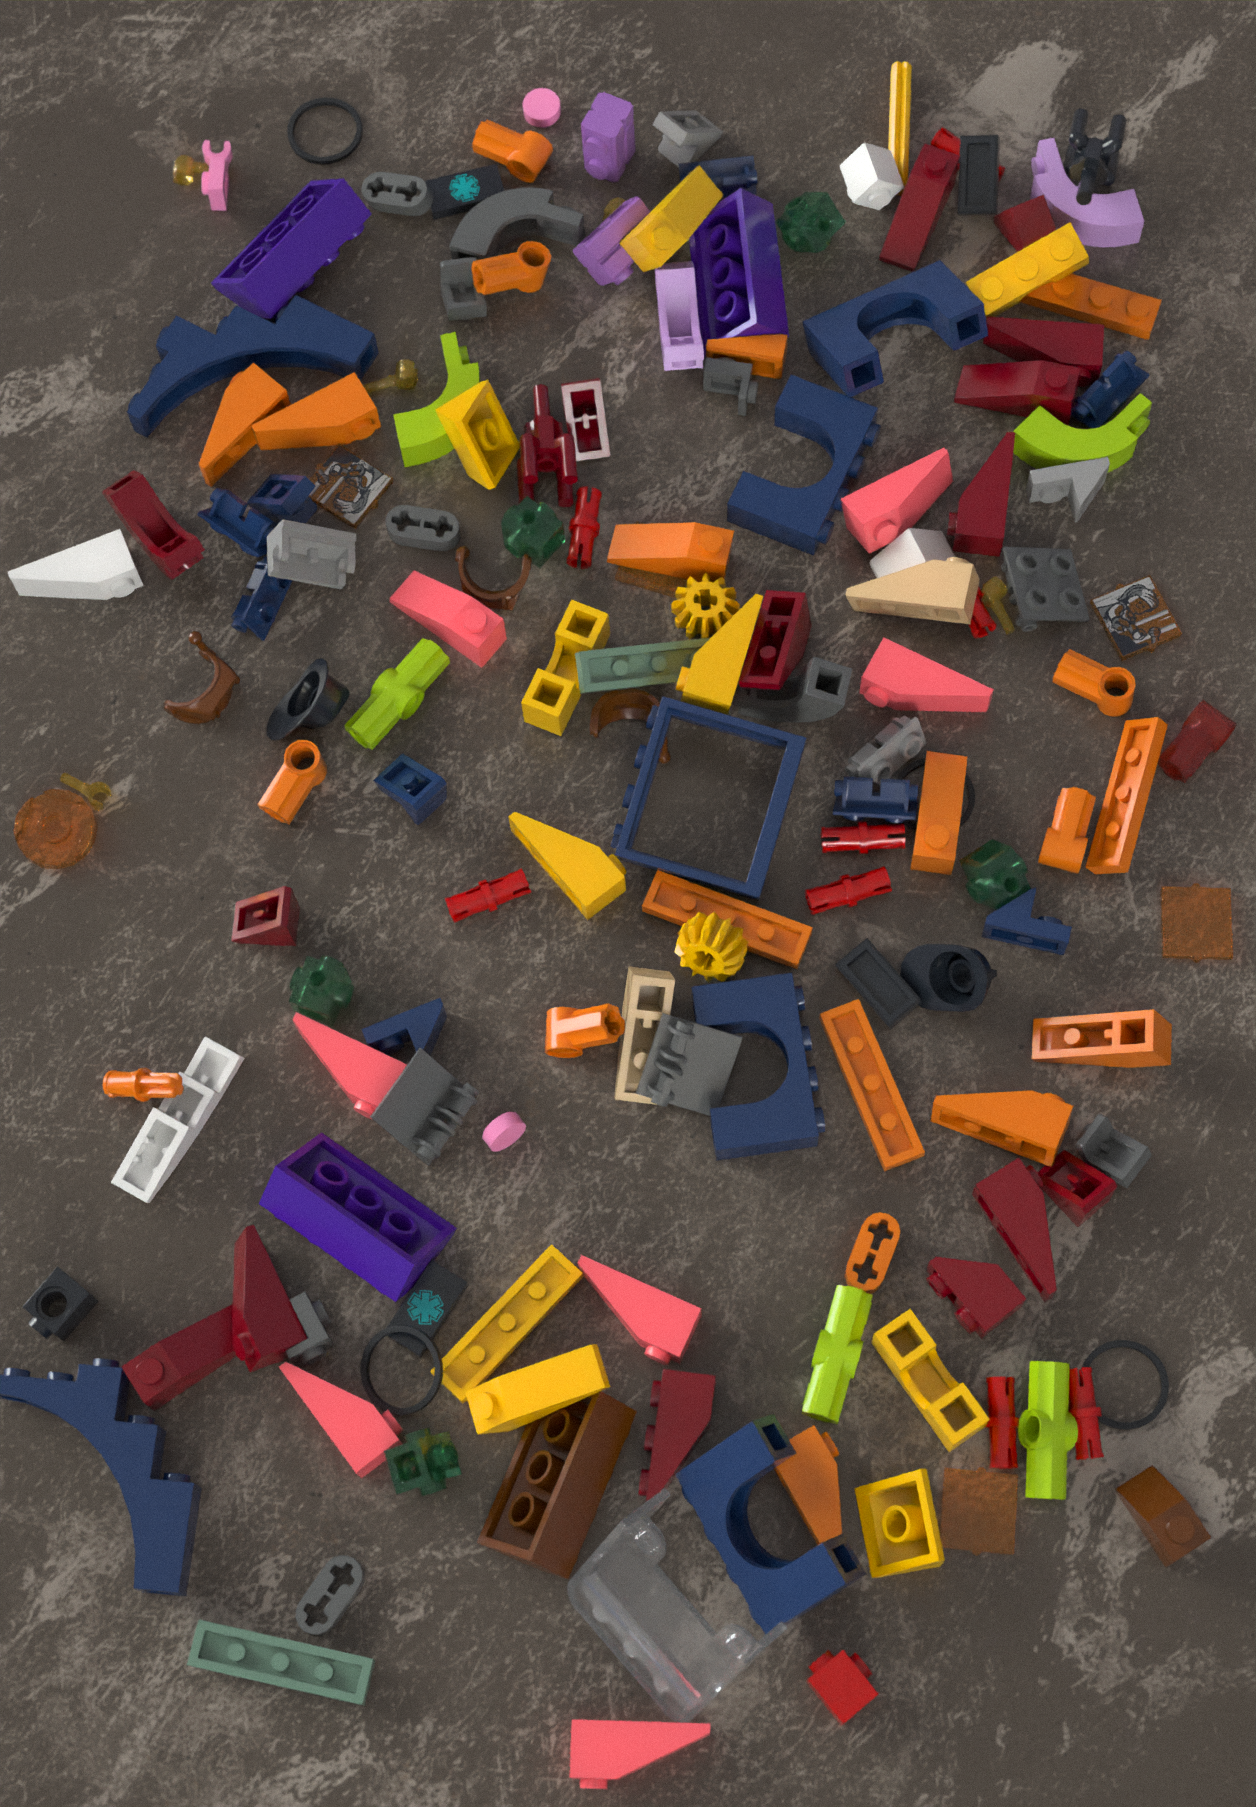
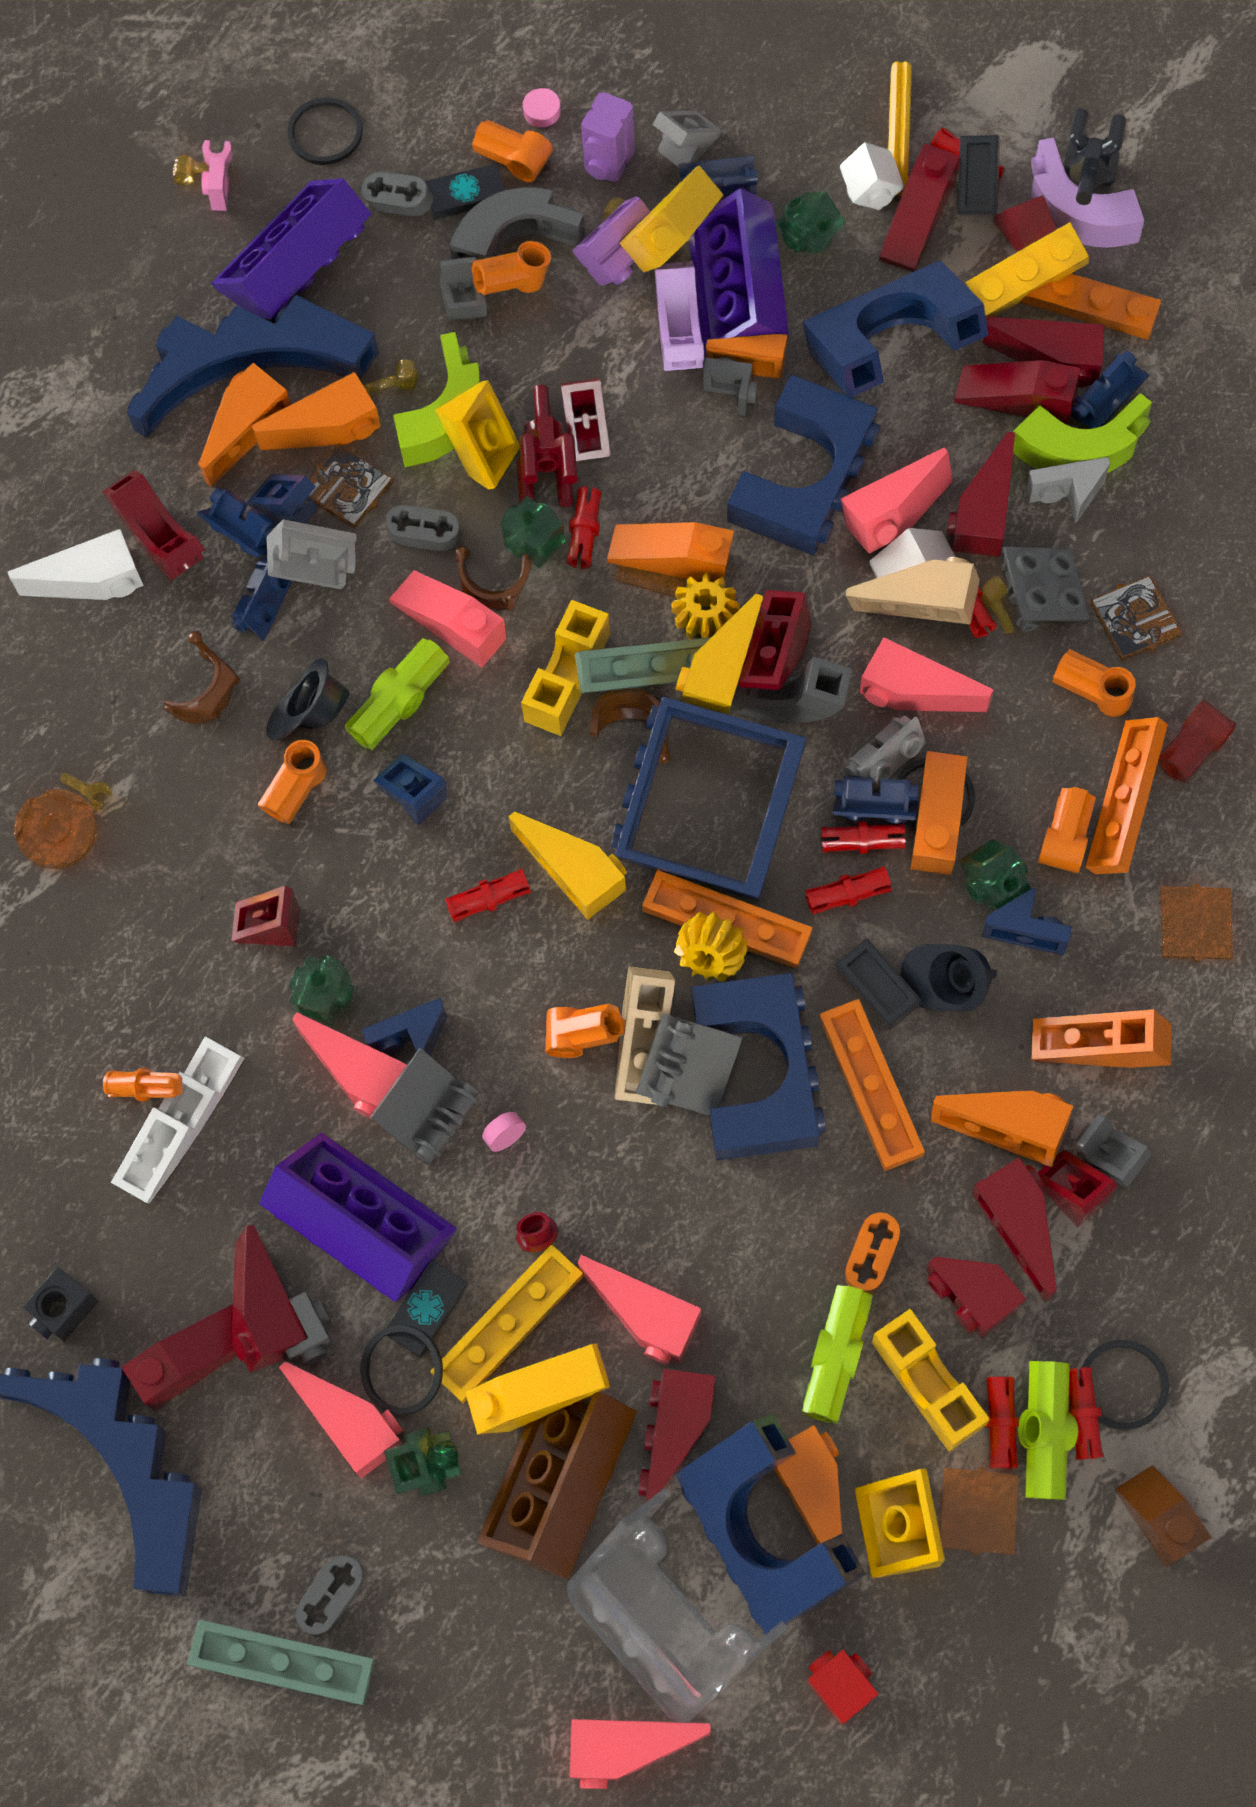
(536, 1232): none -> dark red plate

